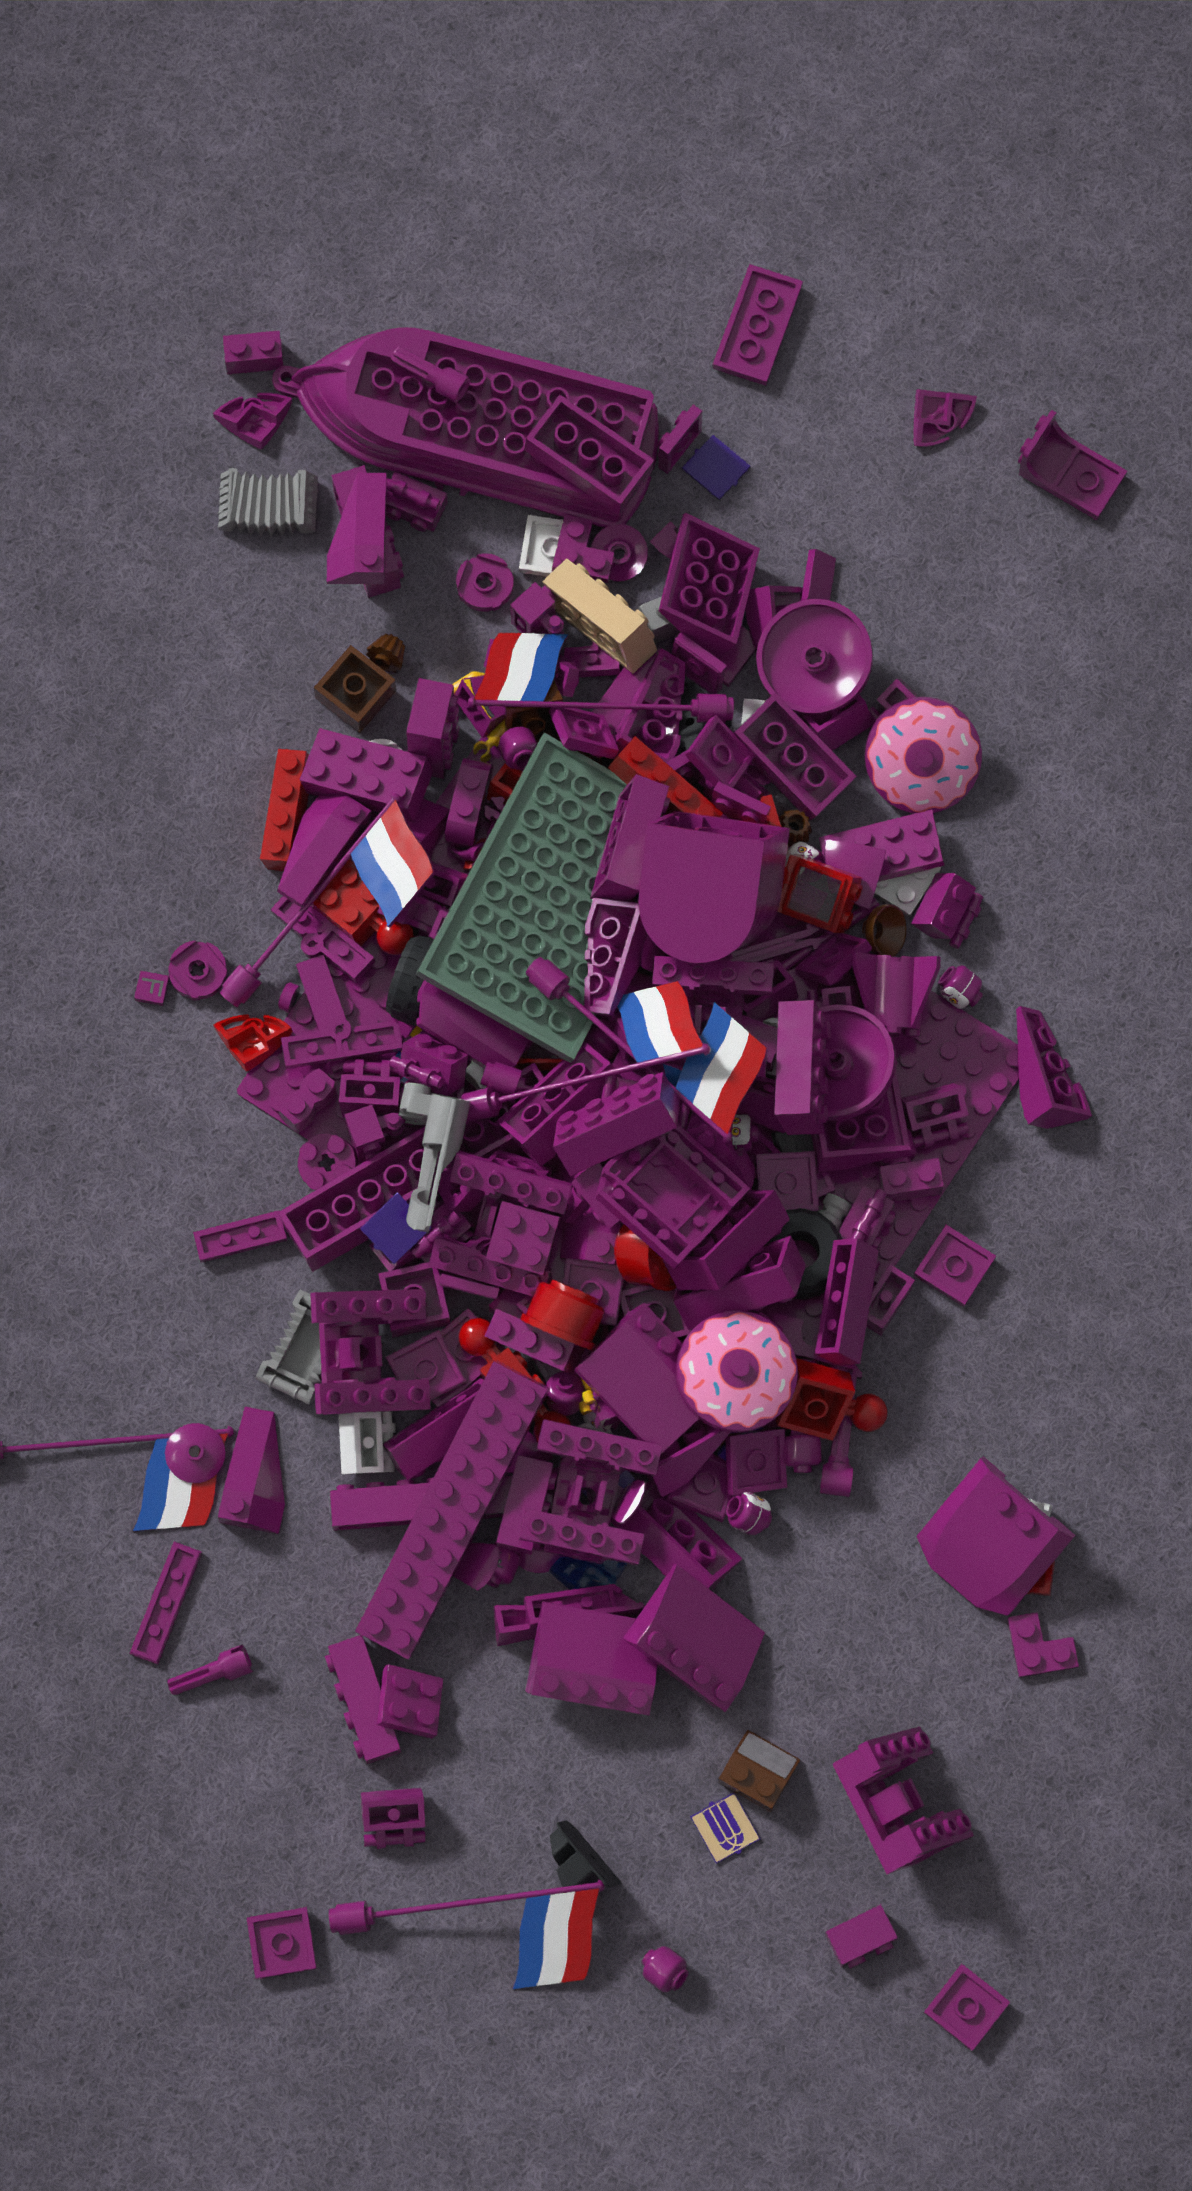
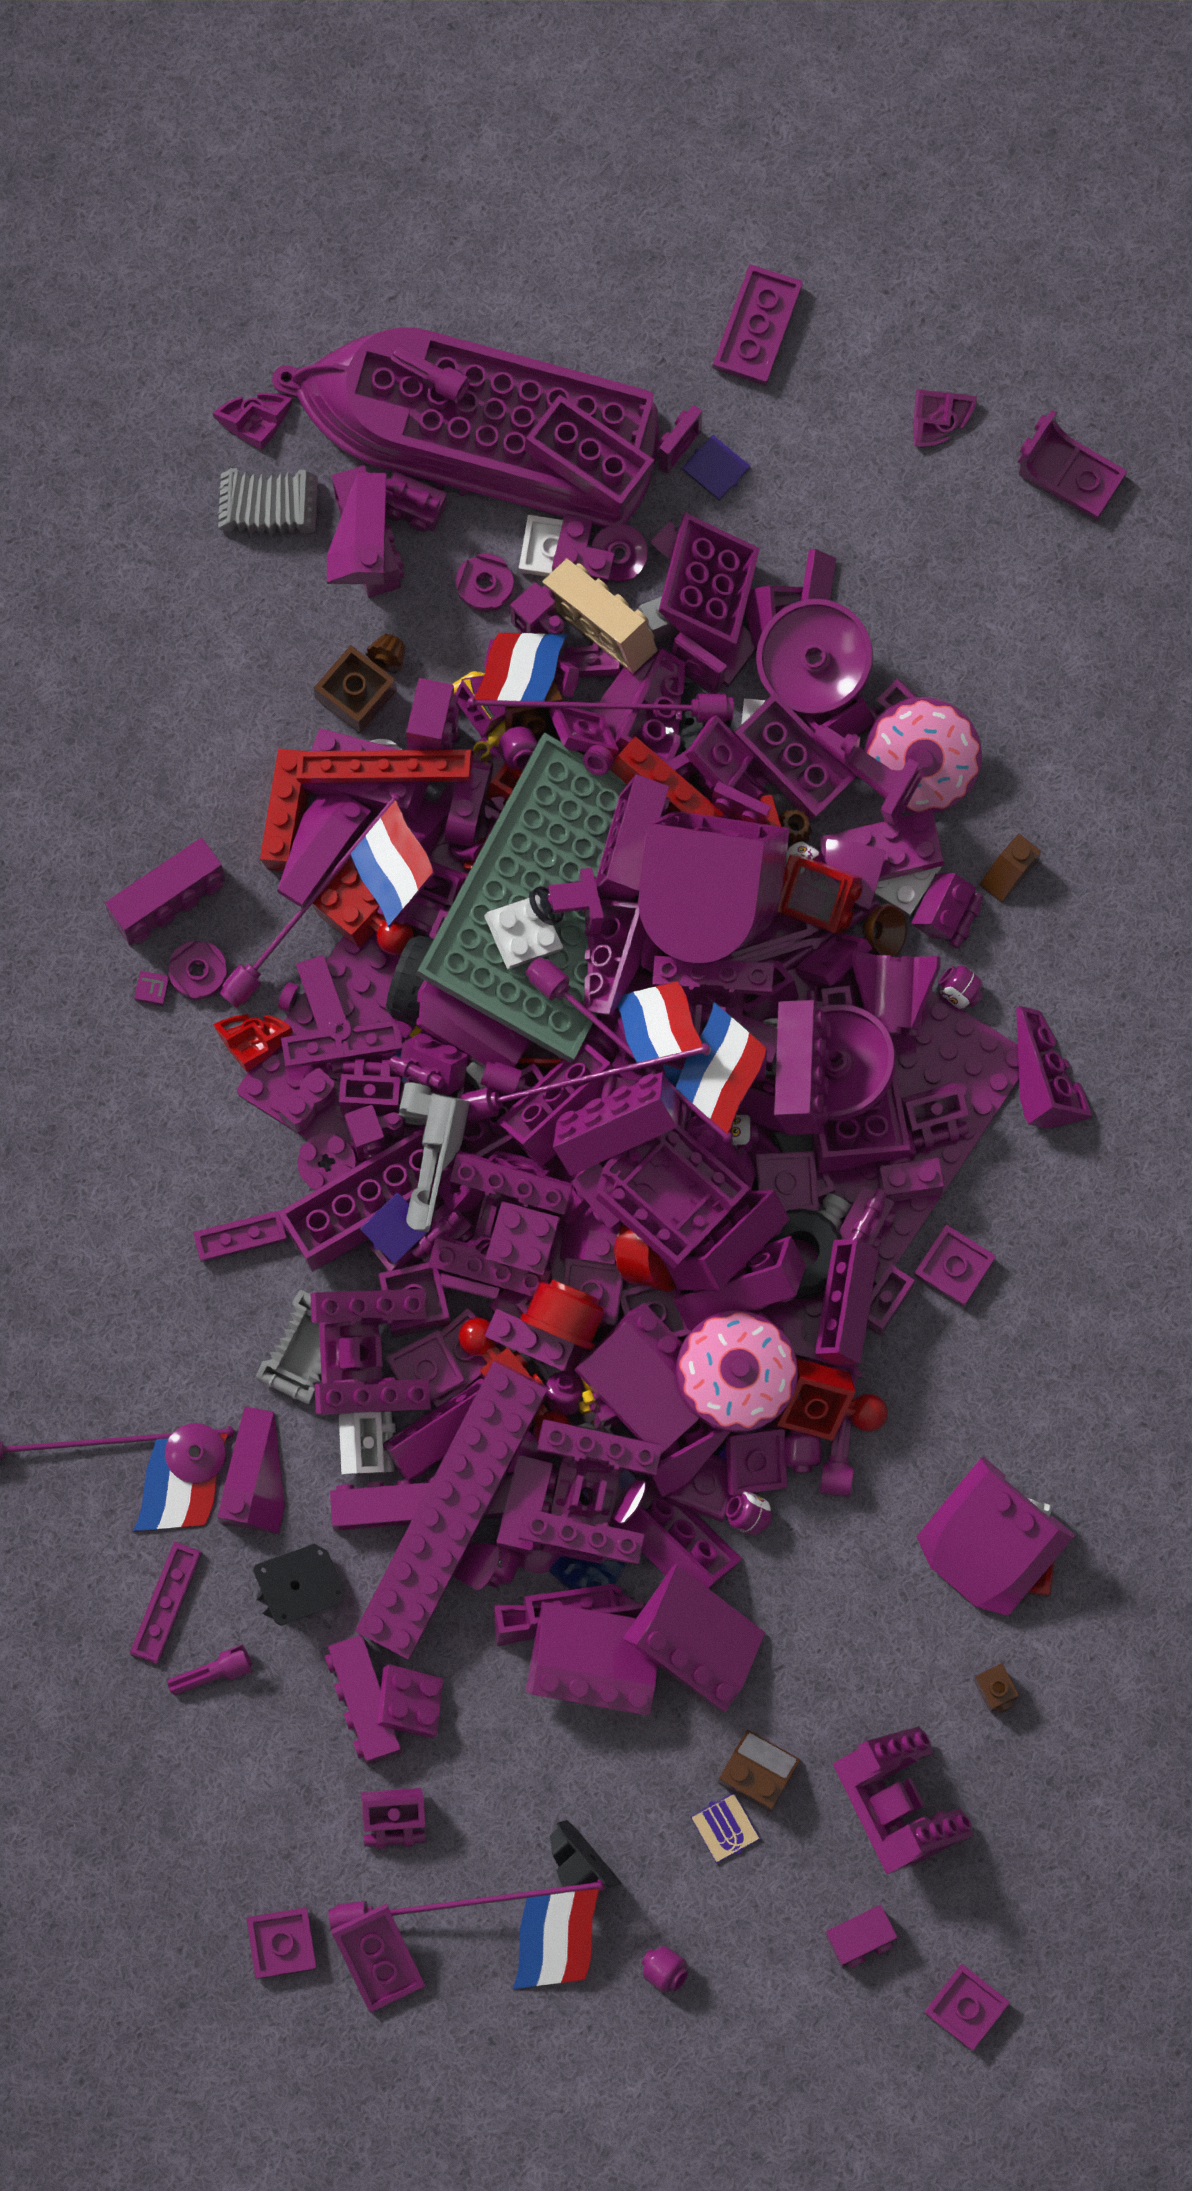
(165, 892): none -> magenta brick
(253, 352): magenta brick -> none
(314, 1588): none -> black piece
(325, 939): magenta hinge -> none
(378, 1958): none -> magenta plate
(384, 766): none -> red plate
(521, 933): none -> white plate
(570, 897): none -> magenta piece
(598, 760): none -> magenta tile
(893, 785): none -> magenta piece
(996, 1689): none -> reddish brown brick
(1010, 867): none -> reddish brown slope
(1033, 1654): magenta plate -> none

